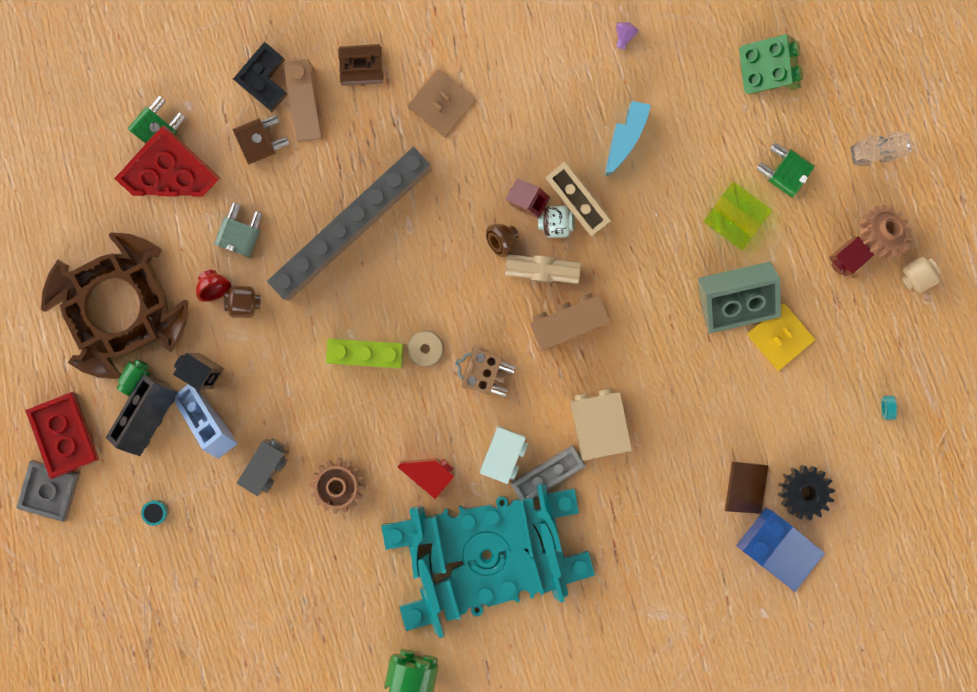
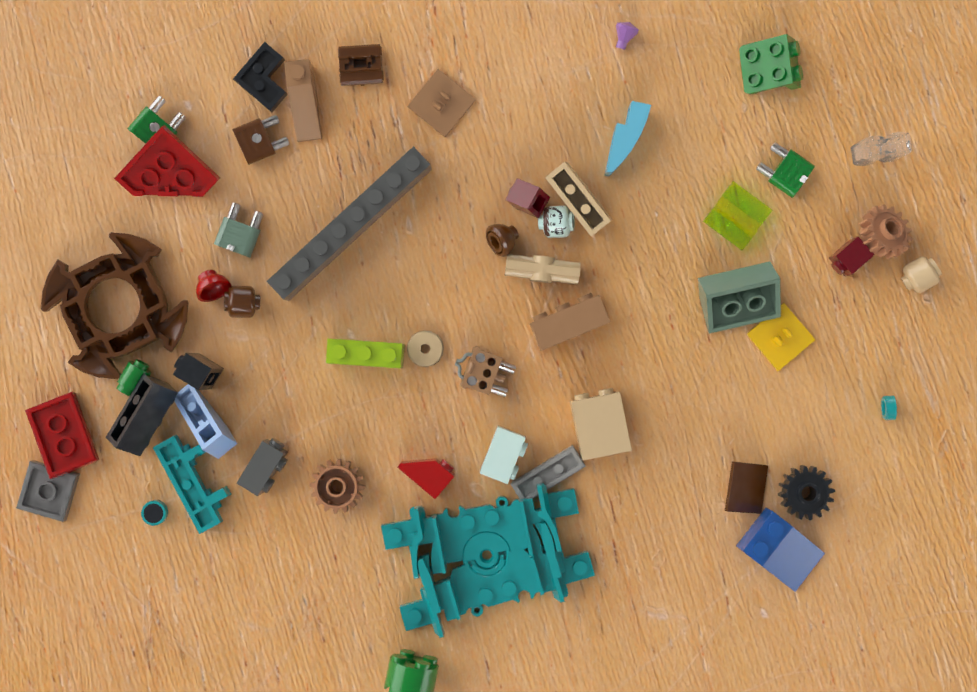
(179, 465): none -> teal hinge

